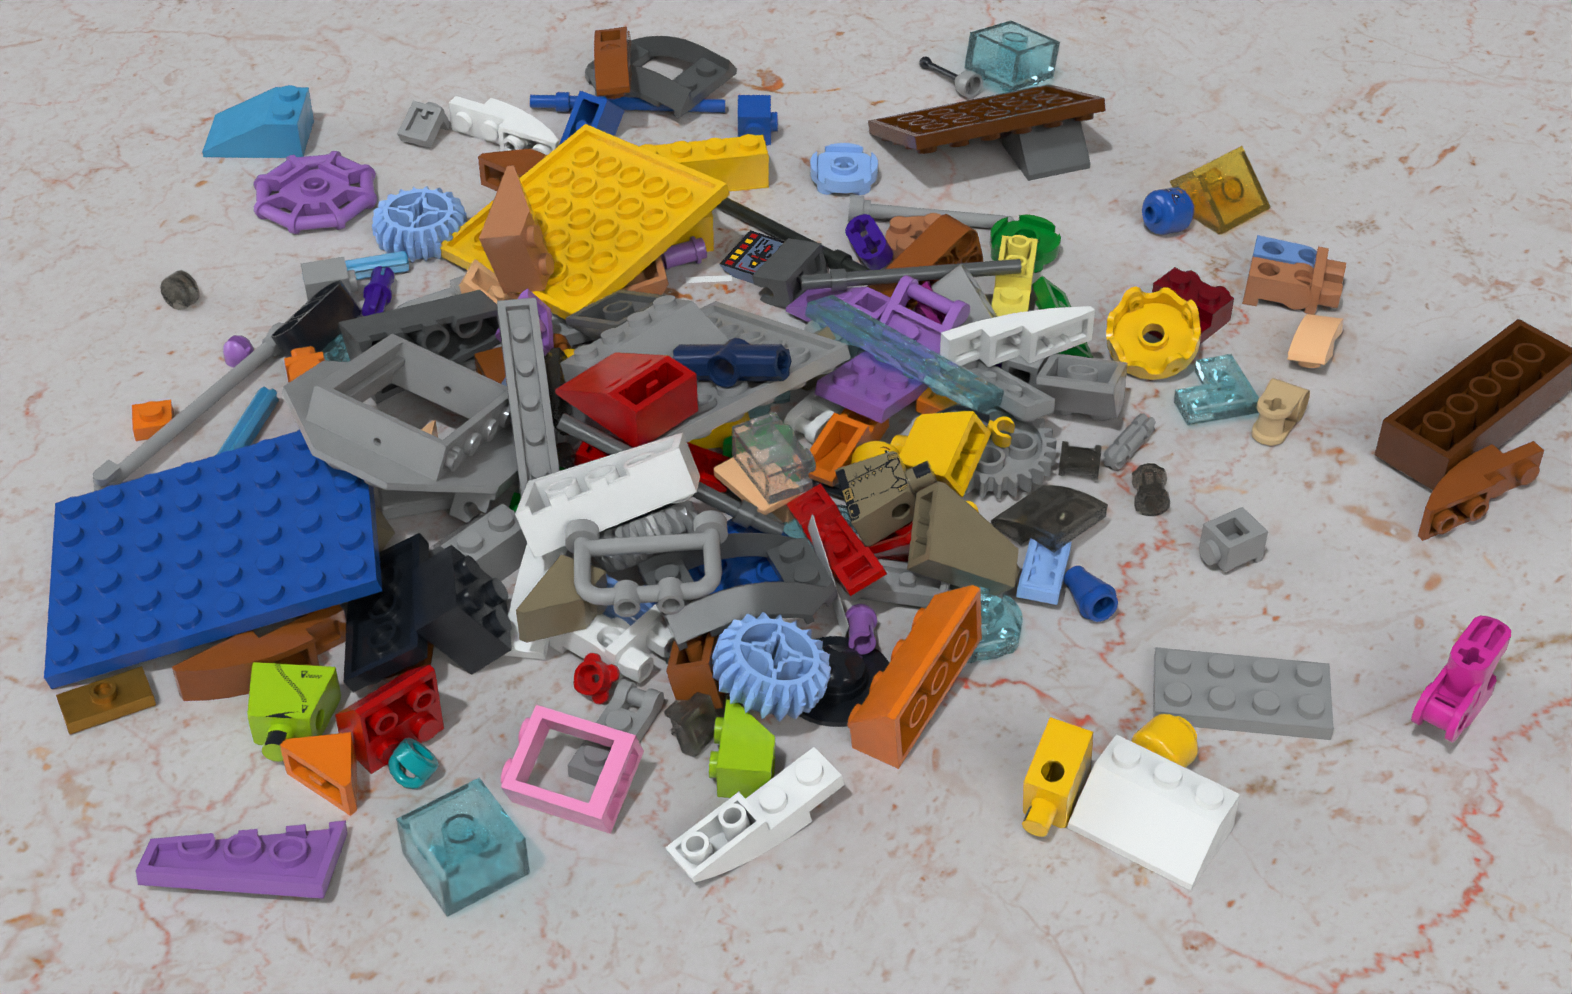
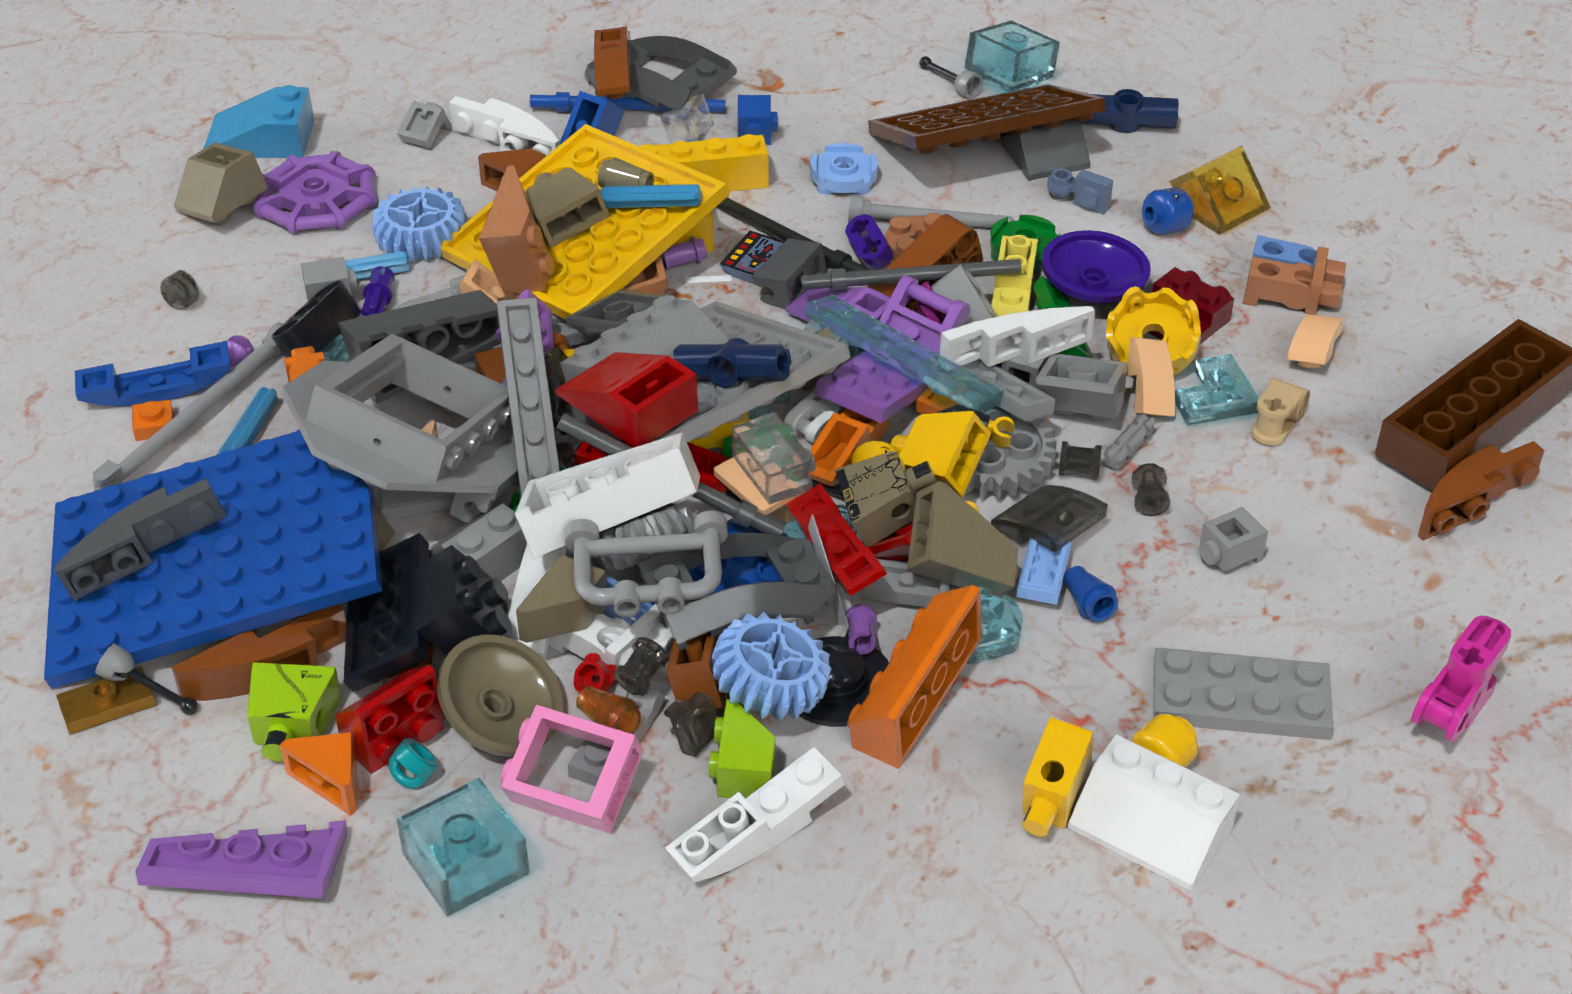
(119, 665): none -> hinge
(127, 538): none -> dark grey slope
(166, 382): none -> blue slope
(219, 182): none -> dark tan slope
(497, 675): none -> dark tan dish
(565, 204): none -> dark tan torso
(609, 709): none -> clear orange cone
(621, 173): none -> dark tan cone
(651, 663): none -> clear smoke bush
(652, 196): none -> dark azure axle
(688, 122): none -> clear slope
(1089, 189): none -> sand blue plate
(1095, 266): none -> dark purple dish
(1130, 111): none -> dark blue piece
(1154, 377): none -> light nougat slope

